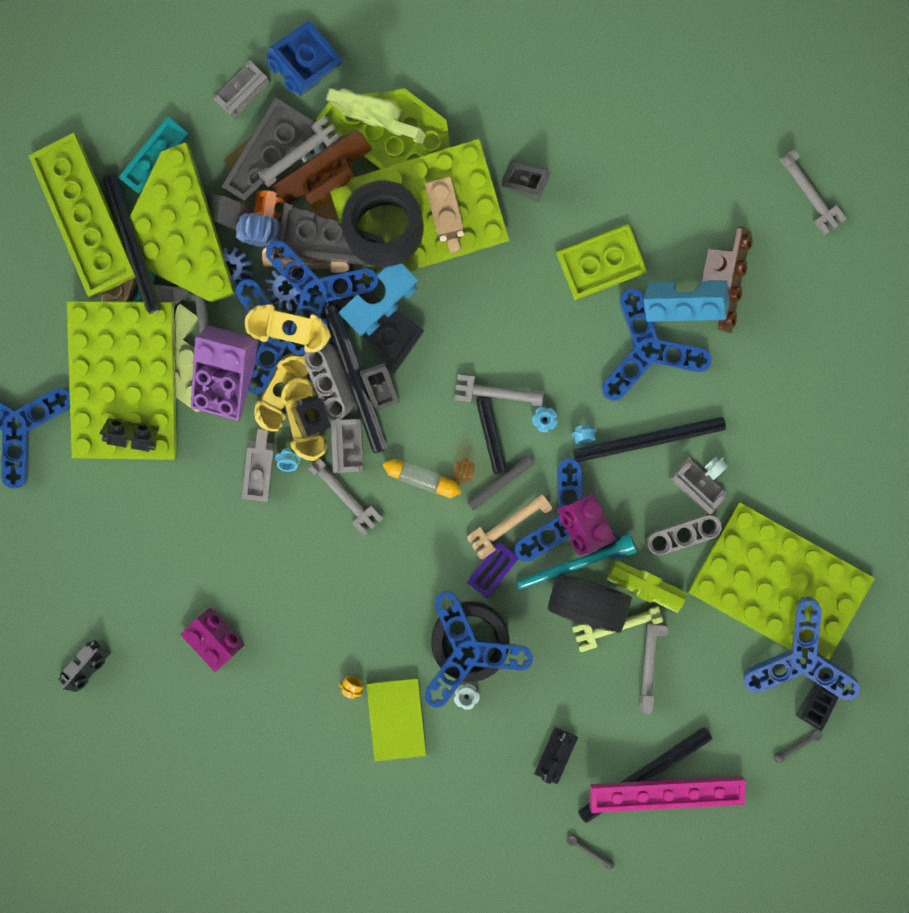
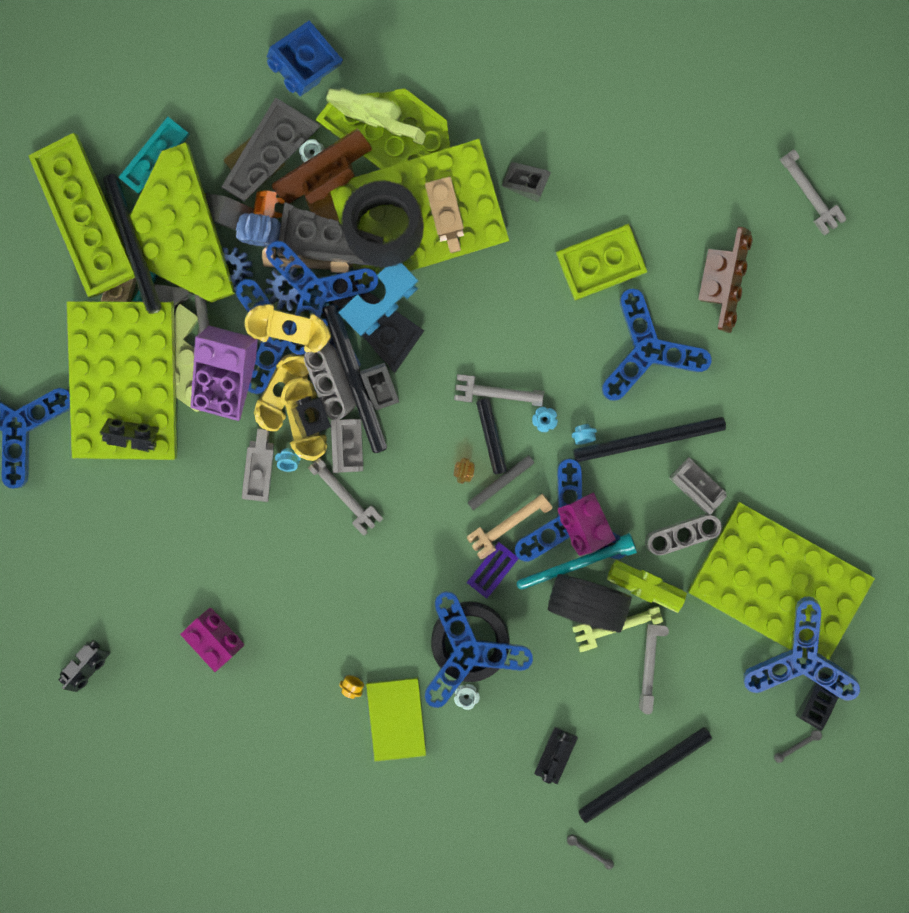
(241, 90): light grey hinge -> none
(321, 135): light grey hinge -> none
(422, 478): piece -> none
(667, 794): dark pink plate -> none
(707, 302): dark azure arch -> none
(715, 467): light aqua plate -> none

